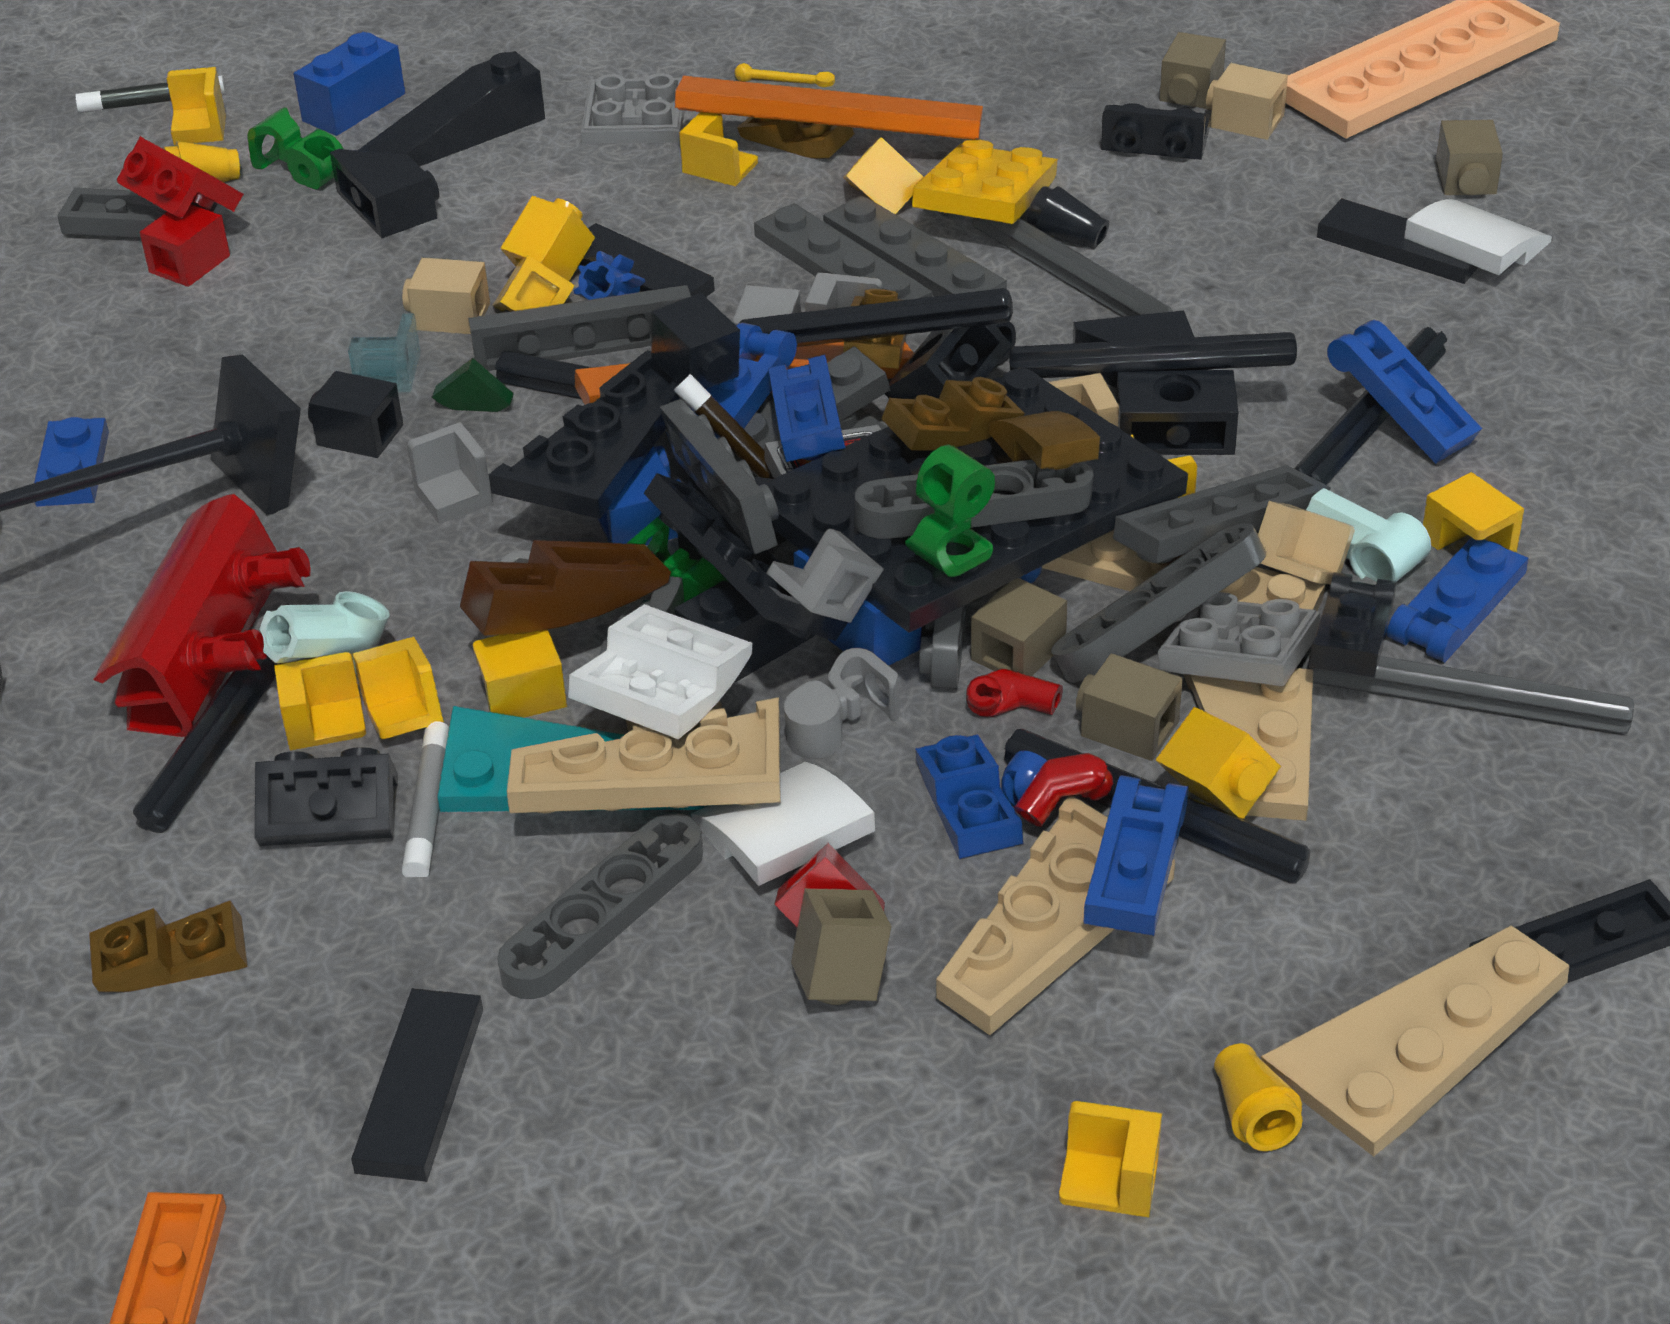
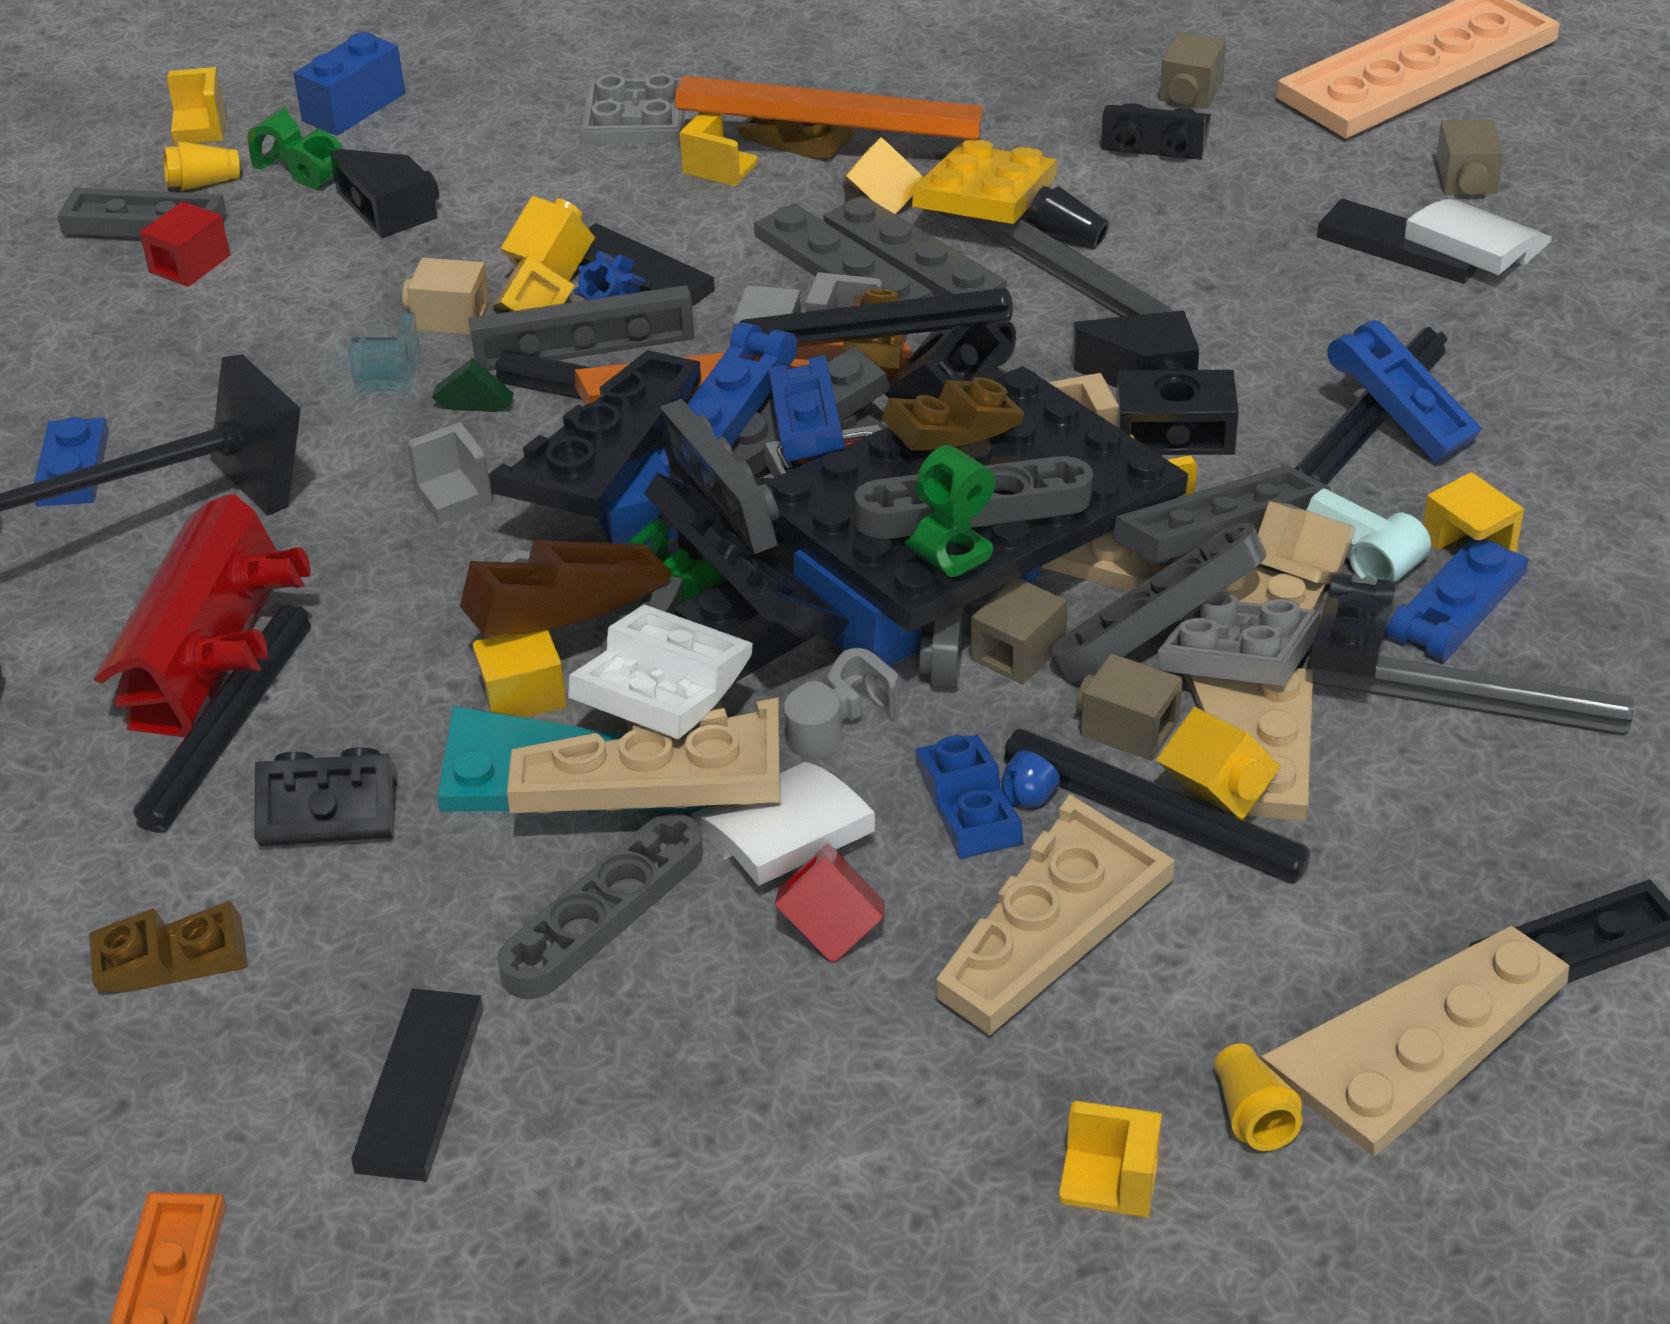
(127, 96): pearl dark grey bar -> none
(173, 181): red bracket -> none
(314, 631): light aqua piece -> none
(320, 700): yellow panel -> none
(355, 414): black brick -> none
(397, 687): yellow panel -> none
(425, 802): light grey bar -> none
(468, 111): black wedge -> none
(696, 341): black brick -> none
(724, 425): dark brown bar -> none
(744, 73): yellow hinge -> none
(833, 578): light grey panel -> none
(840, 945): dark tan brick -> none
(1010, 690): red arm -> none
(1047, 438): pearl gold slope -> none
(1063, 777): red arm -> none
(1135, 856): blue plate -> none
(1157, 354): black axle -> none
(1247, 100): tan brick -> none

